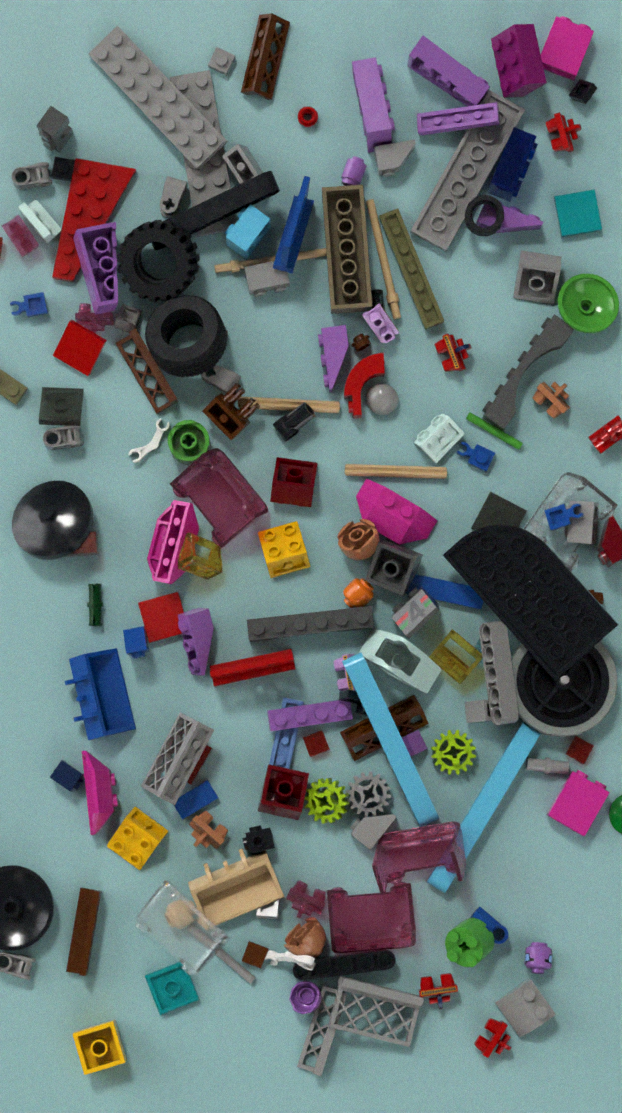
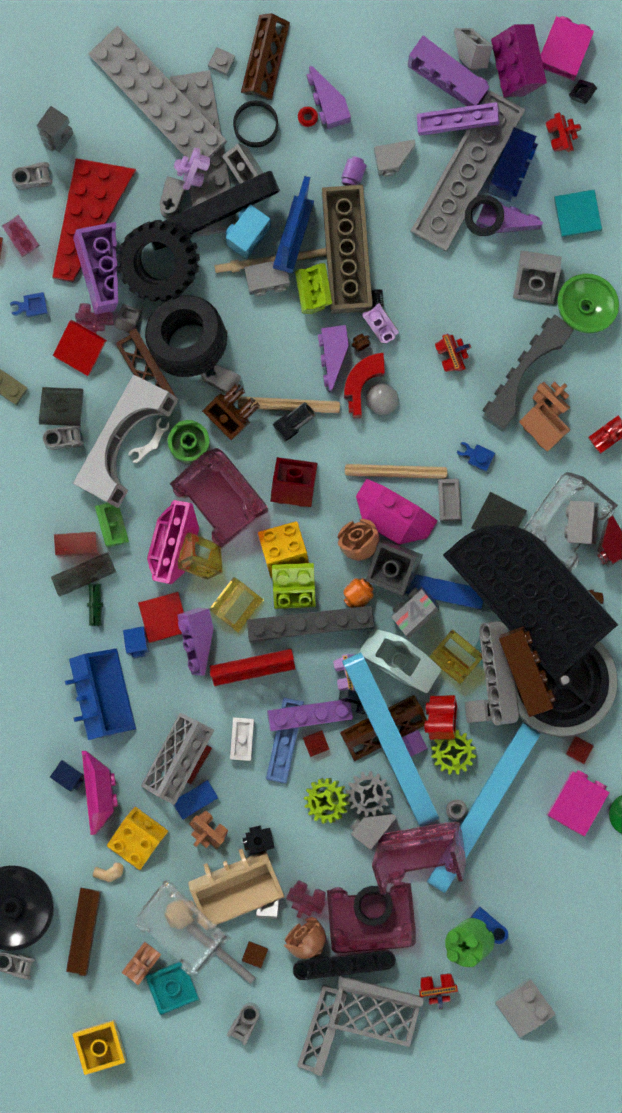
(40, 220): light aqua bracket -> none
(52, 520): black dish -> none
(63, 169): black plate -> none
(83, 574): none -> clear smoke plate
(109, 875): none -> tan arm
(111, 525): none -> bright green hinge
(136, 403): none -> light grey arch
(141, 963): none -> nougat hips
(196, 162): none -> lavender hips
(229, 597): none -> clear yellow tile
(242, 739): none -> white plate
(244, 1024): none -> light grey piece
(249, 104): none -> black tyre
(283, 792): dark red slope -> none
(293, 585): none -> lime brick
(304, 961): white piece -> none
(305, 997): medium lavender hair -> none
(313, 288): none -> lime brick
(332, 103): none -> medium lavender slope
(372, 103): medium lavender wedge -> none
(372, 921): none -> black tyre
(392, 297): tan bar -> none
(411, 269): olive plate -> none
(439, 437): light aqua bracket -> none
(442, 717): none -> red brick
(449, 500): none -> light grey tile
(463, 809): none -> light grey plate
(472, 48): none -> light grey slope
(494, 431): bright green bar -> none
(497, 1029): red hips -> none
(526, 671): none -> reddish brown brick
(538, 957): medium lavender head -> none
(544, 425): none -> nougat brick
(547, 765): light grey pin -> none
(560, 516): blue plate -> none

